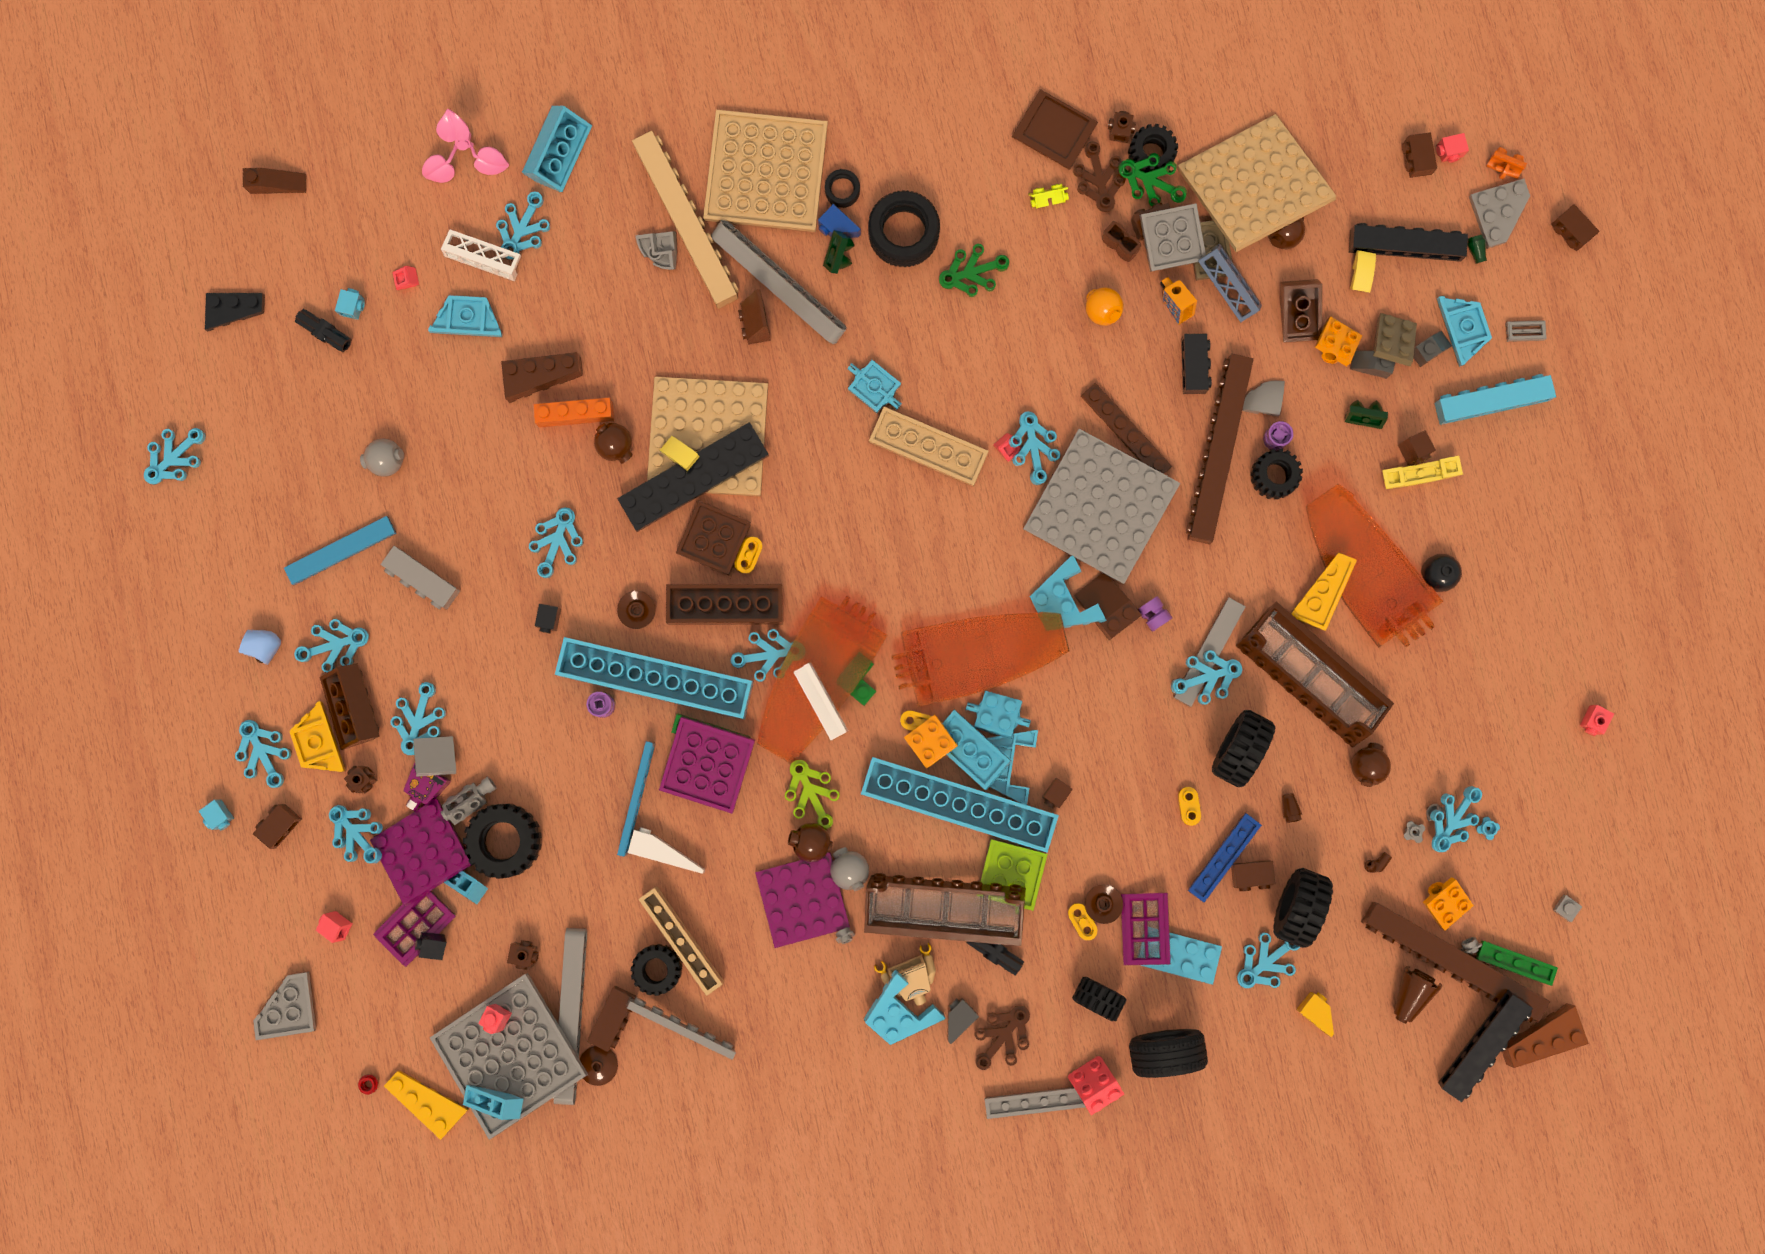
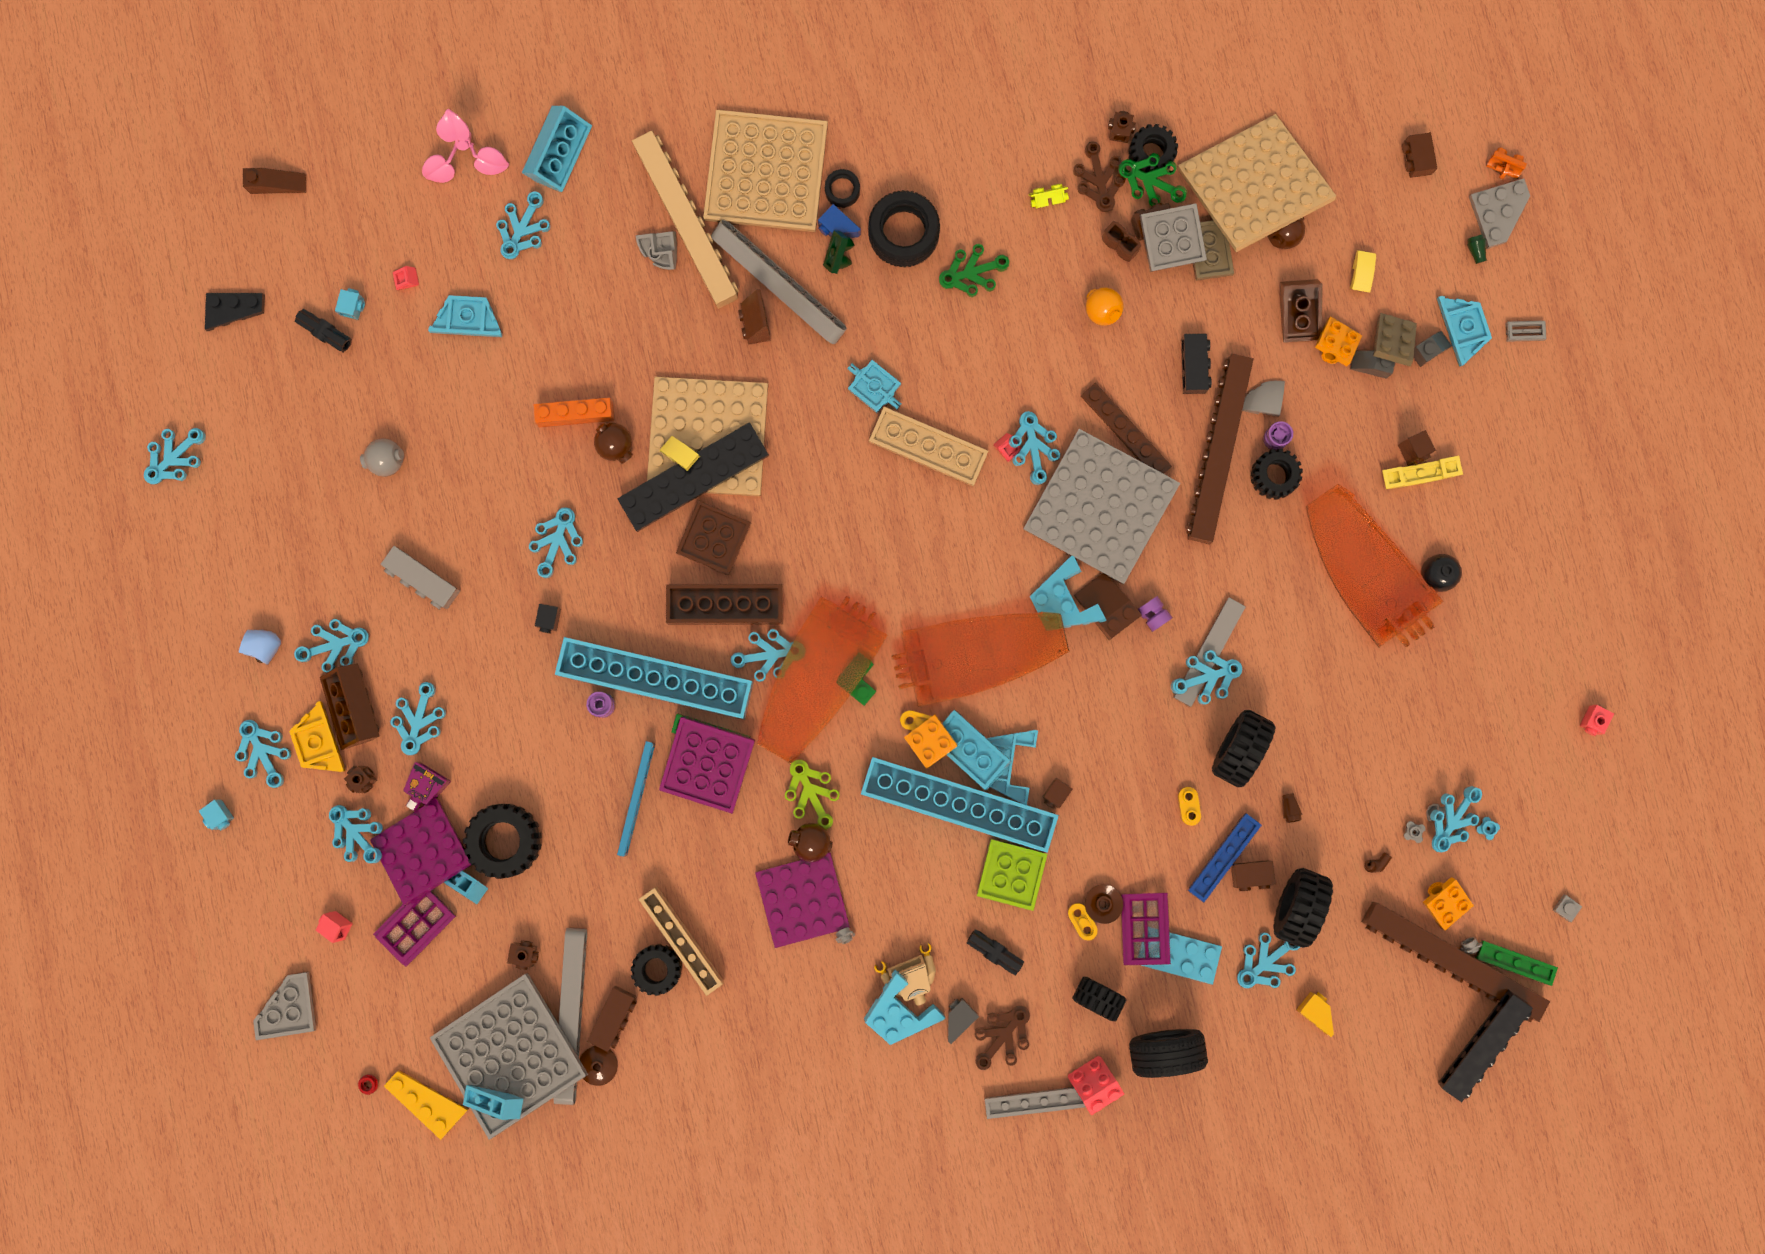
(276, 825): reddish brown brick -> none
(340, 550): dark azure tile -> none
(431, 945): black brick -> none
(434, 756): light grey tile -> none
(466, 802): light grey brick -> none
(478, 261): white fence -> none
(494, 1018): coral brick -> none
(535, 374): reddish brown wedge -> none
(626, 609): reddish brown dish -> none
(656, 849): white slope -> none
(689, 1031): light grey plate -> none
(750, 556): yellow plate -> none
(820, 701): white fence -> none
(849, 869): light grey brick -> none
(944, 909): window -> none
(998, 714): medium azure plate -> none
(1054, 129): reddish brown piece -> none
(1178, 300): light orange torso -> none
(1236, 279): sand blue fence -> none
(1315, 675): window -> none
(1322, 598): yellow wing -> none
(1371, 417): dark green tile -> none
(1371, 765): reddish brown brick -> none
(1408, 242): black brick -> none
(1414, 994): reddish brown cone -> none
(1452, 148): coral brick -> none
(1496, 399): medium azure brick -> none
(1549, 1037): dark orange wedge -> none
(1574, 228): reddish brown brick -> none

